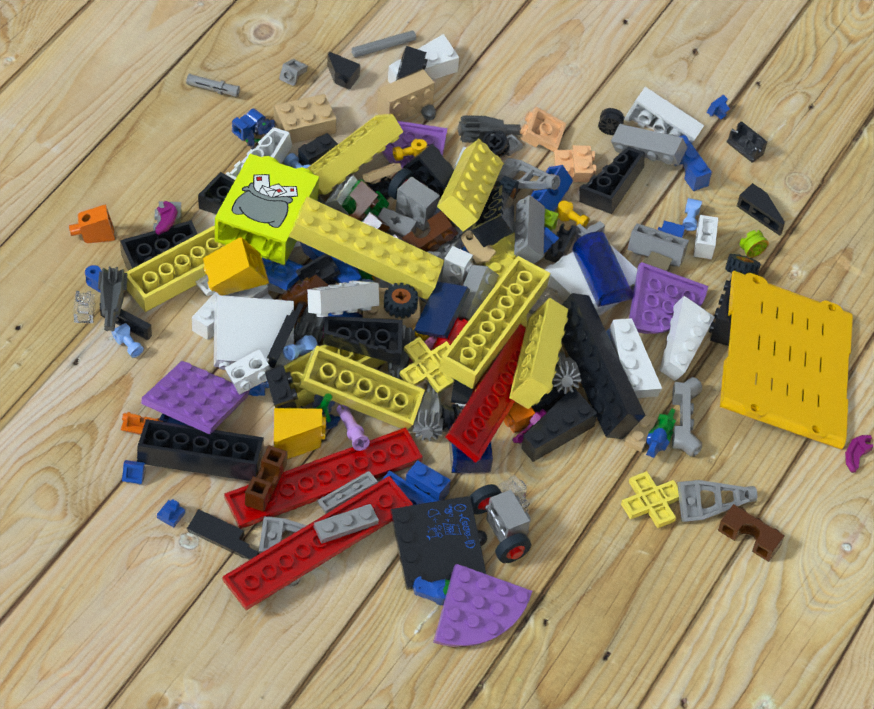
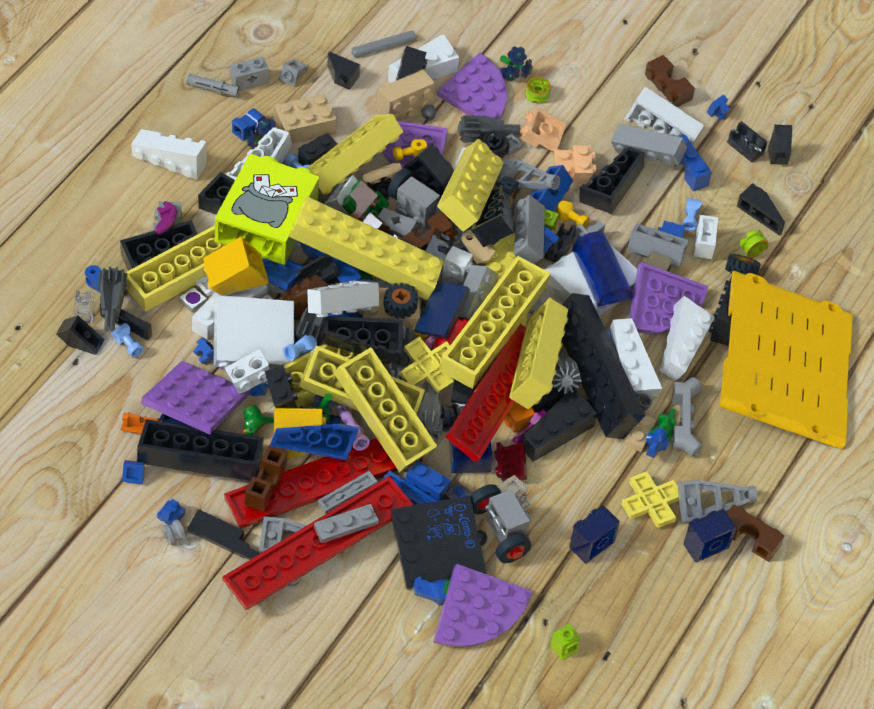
(80, 335): none -> black slope
(94, 225): orange torso -> none
(171, 153): none -> white wedge
(173, 532): none -> light grey wheel
(193, 299): none -> tile
(206, 348): none -> blue tile
(249, 73): none -> light grey brick
(254, 420): none -> green animal
(283, 336): black piece -> none
(321, 440): none -> blue wedge
(385, 409): none -> light yellow brick
(437, 246): none -> black hinge
(457, 491): none -> tile
(476, 89): none -> medium lavender plate
(511, 461): none -> dark red bracket
(516, 58): none -> dark blue plant
(538, 90): none -> lime wheel
(565, 641): none -> lime window
(594, 534): none -> clear blue brick
(610, 120): black wheel -> none
(646, 401): none -> dark grey hinge
(676, 91): none -> reddish brown arch
(709, 535): none -> clear blue brick
(780, 144): none -> black slope
(855, 450): magenta piece -> none

